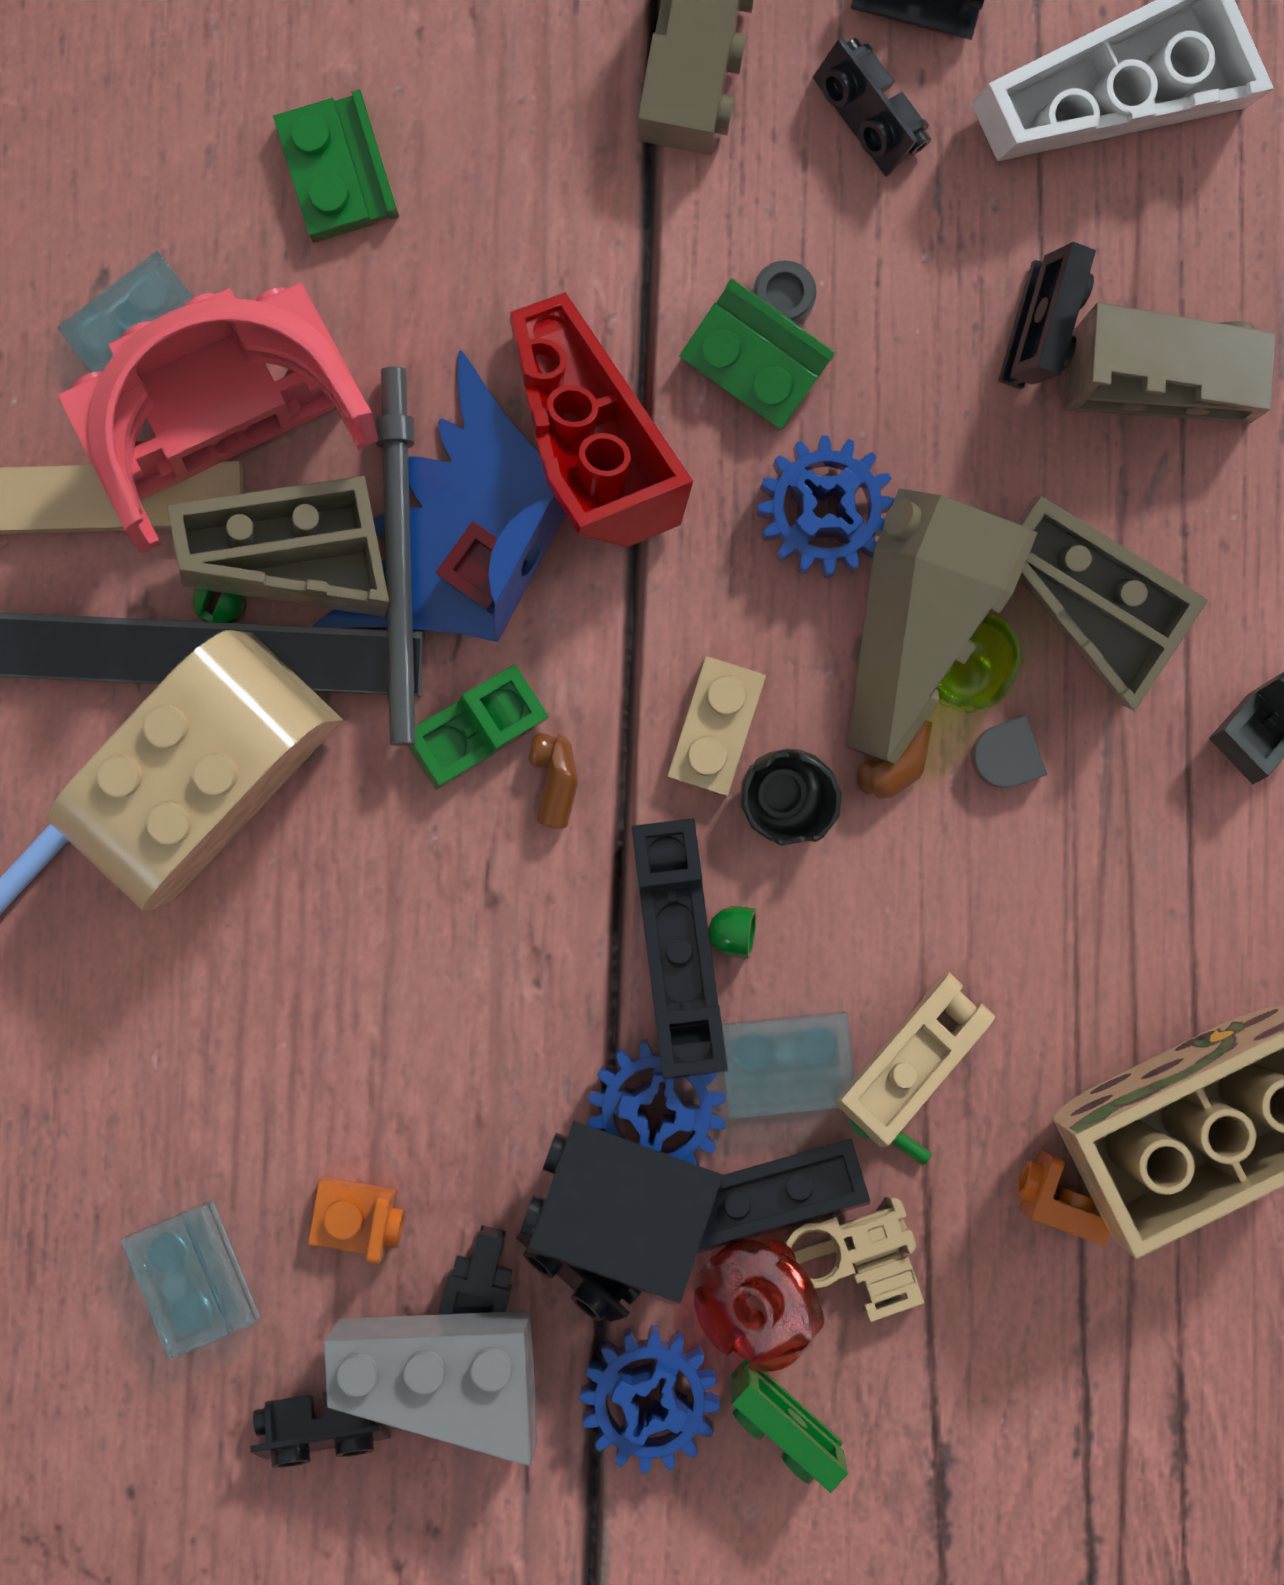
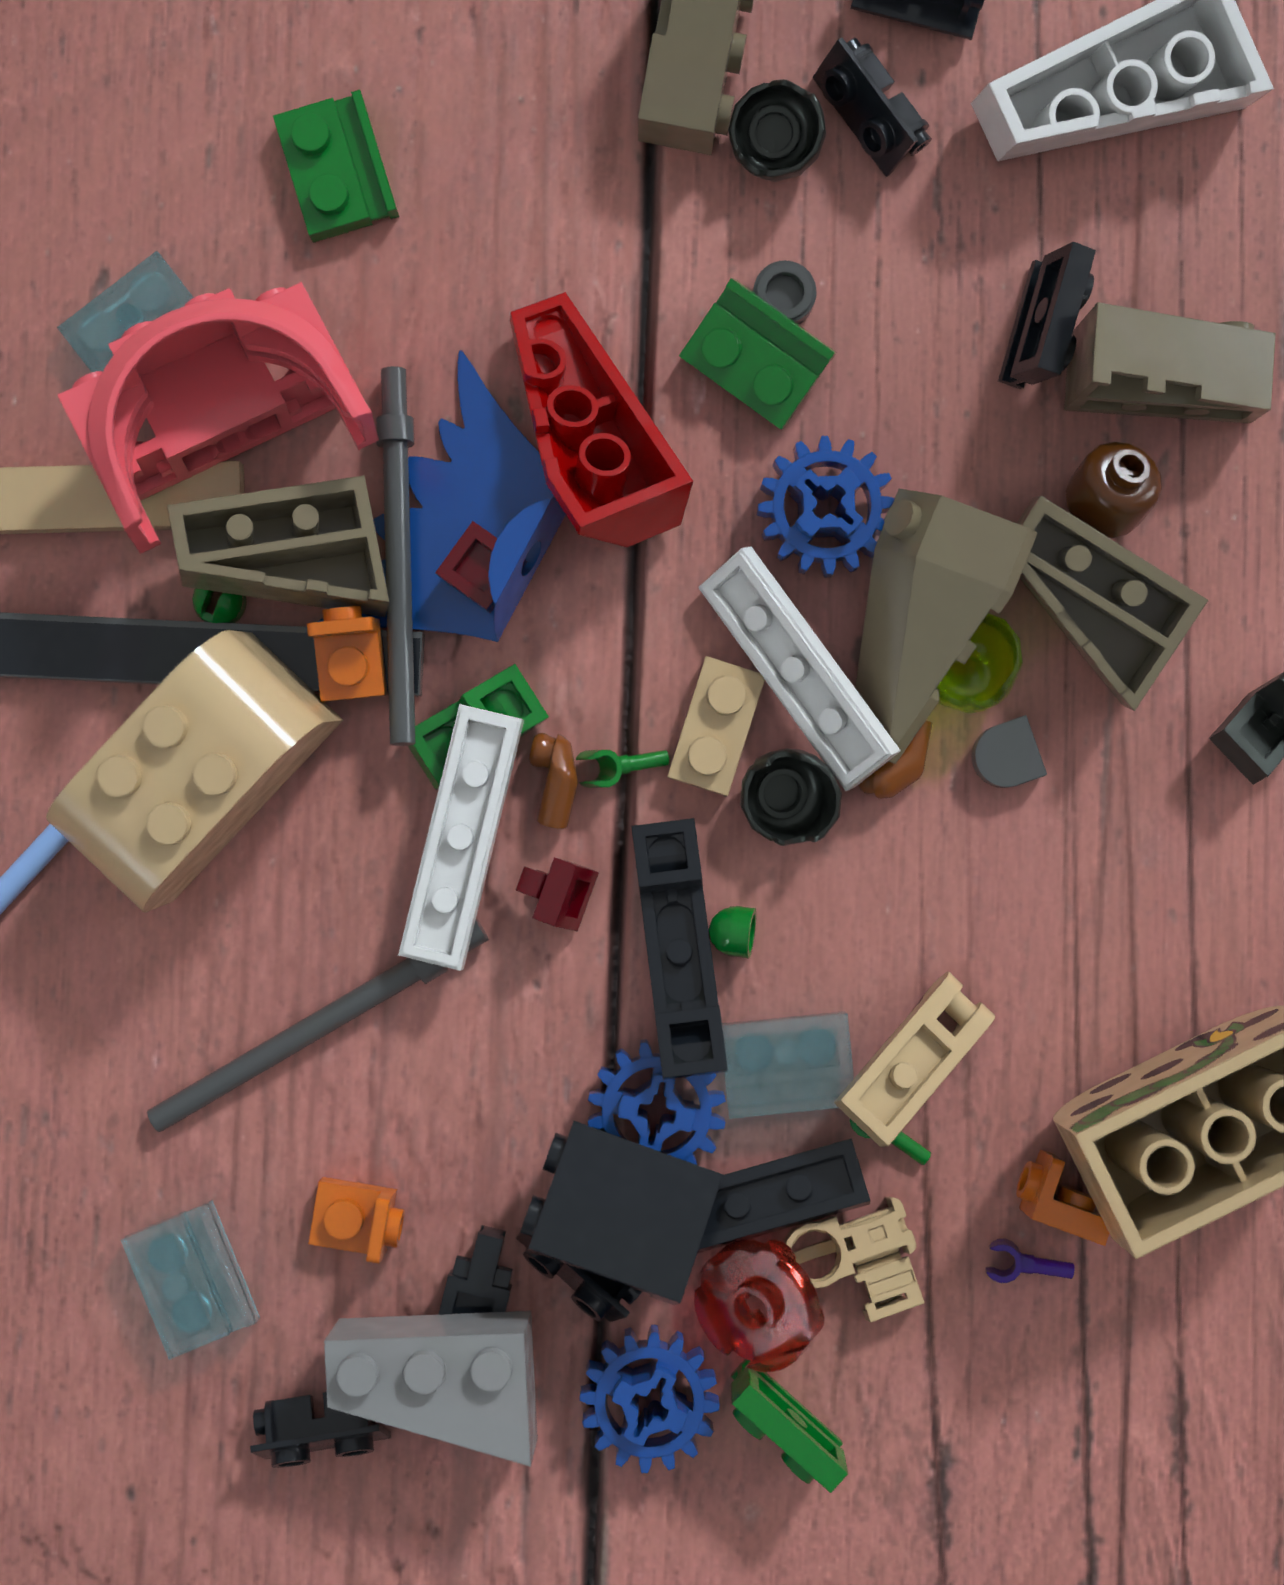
(298, 1037): none -> dark grey bar
(348, 655): none -> orange bracket
(461, 837): none -> white tile
(561, 892): none -> dark red tile
(614, 766): none -> green hand
(777, 130): none -> pearl dark grey hair
(798, 668): none -> white tile
(1026, 1264): none -> dark purple hand
(1114, 488): none -> reddish brown head

